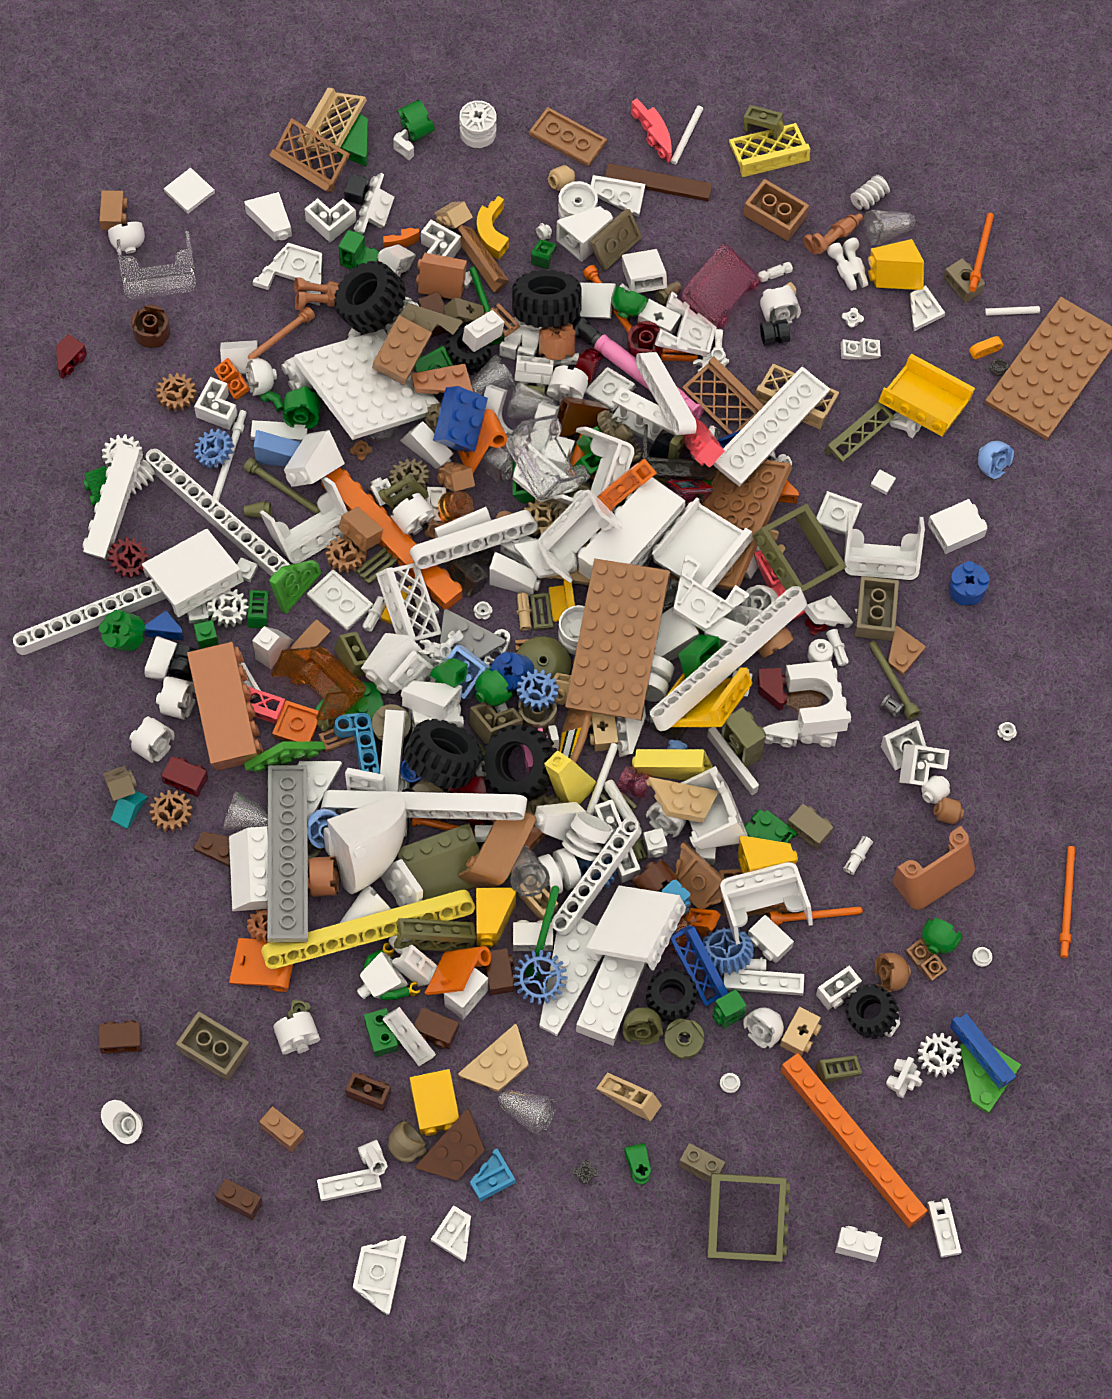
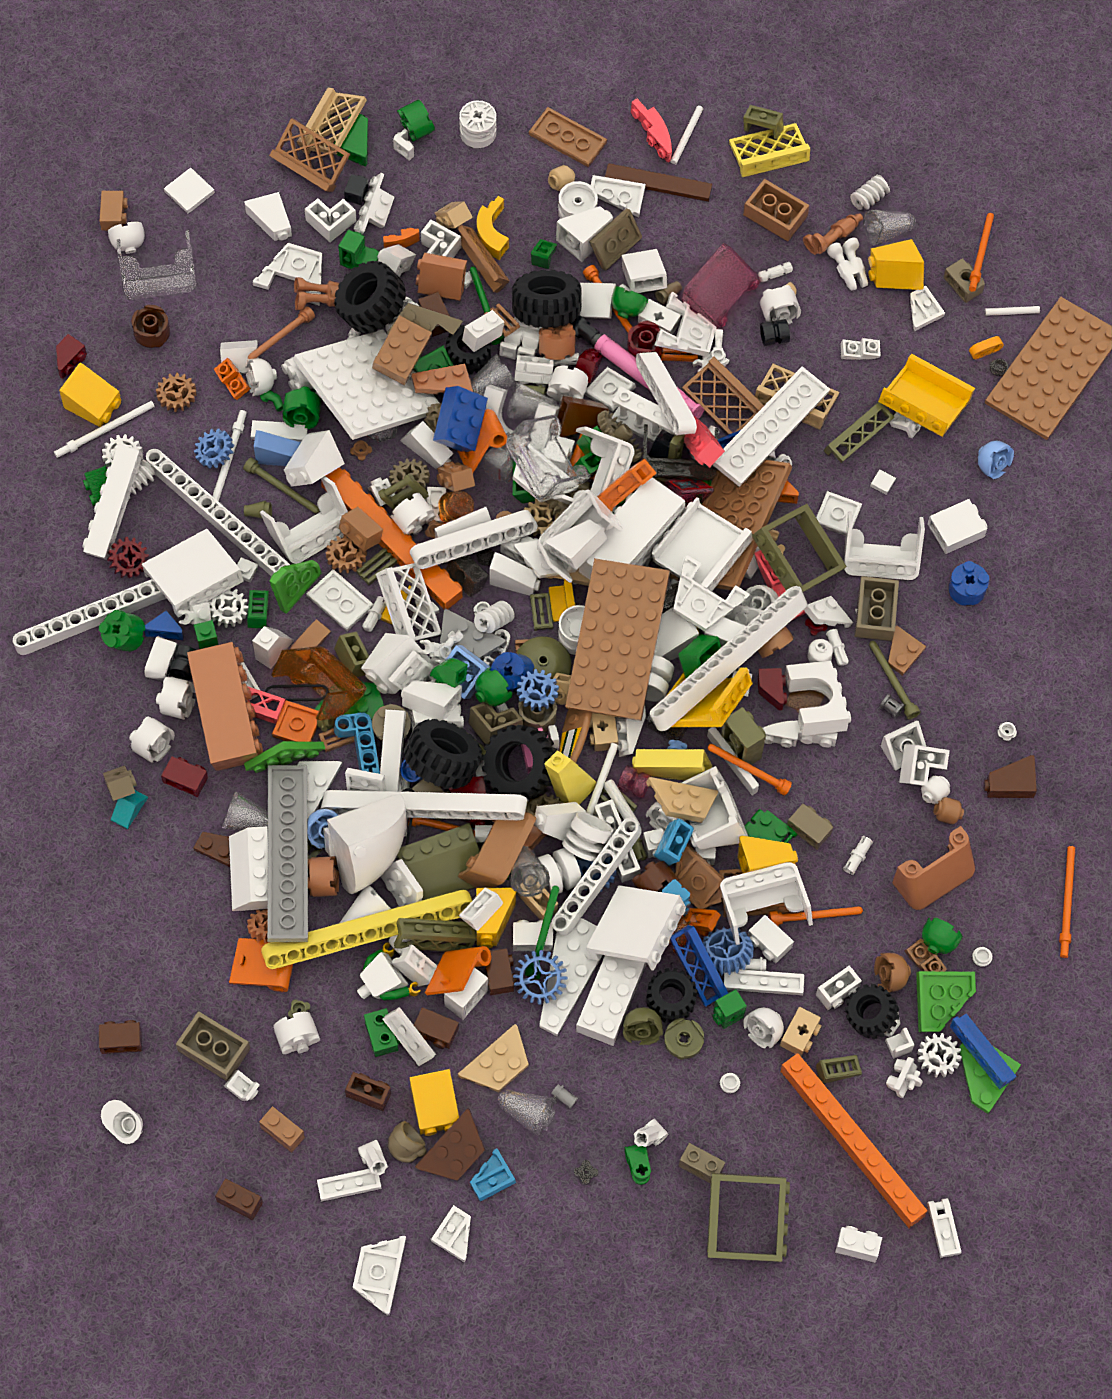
(72, 445): none -> white bar
(89, 396): none -> yellow slope
(162, 812): medium nougat gear -> none
(197, 613): none -> white plate
(213, 407): white brick -> none
(242, 1086): none -> white bracket
(304, 685): none -> black piece
(464, 310): dark tan brick -> none
(481, 908): none -> white slope
(494, 617): none -> white piece
(524, 611): tan axle -> none
(544, 231): white plate -> none
(564, 1096): none -> light grey pin
(577, 543): none -> white slope
(630, 1096): tan slope -> none
(650, 1134): none -> white piece
(673, 841): none -> dark azure brick
(782, 786): none -> orange piece
(852, 322): white plate -> none
(900, 1044): none -> white panel
(941, 997): none -> bright green plate
(1013, 780): none -> reddish brown slope

